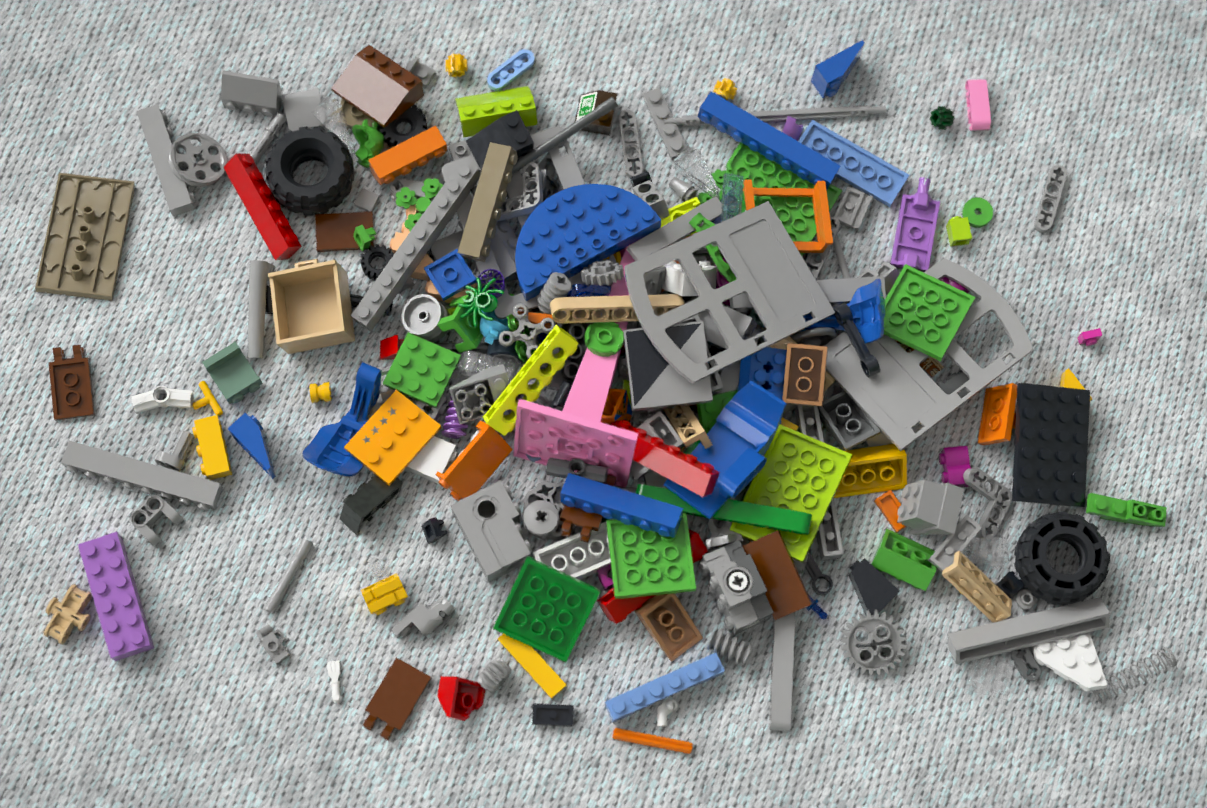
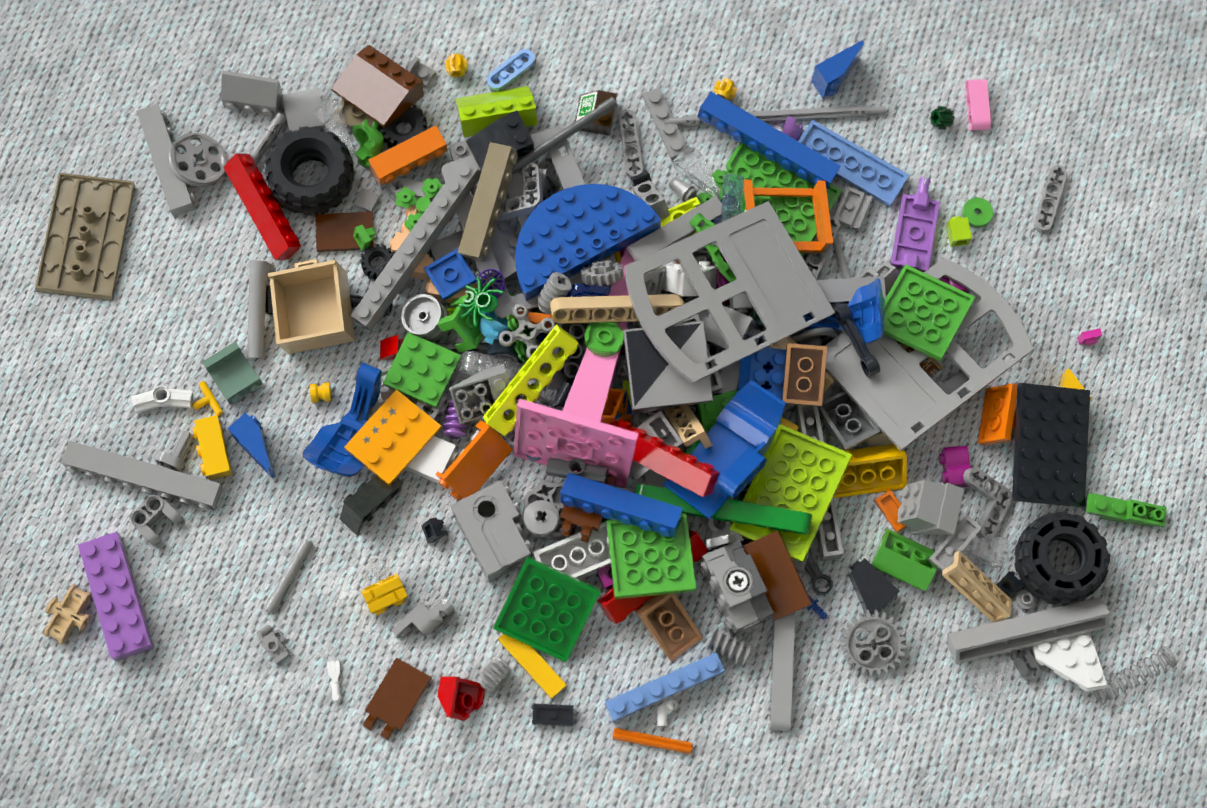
(71, 385): reddish brown tile -> none

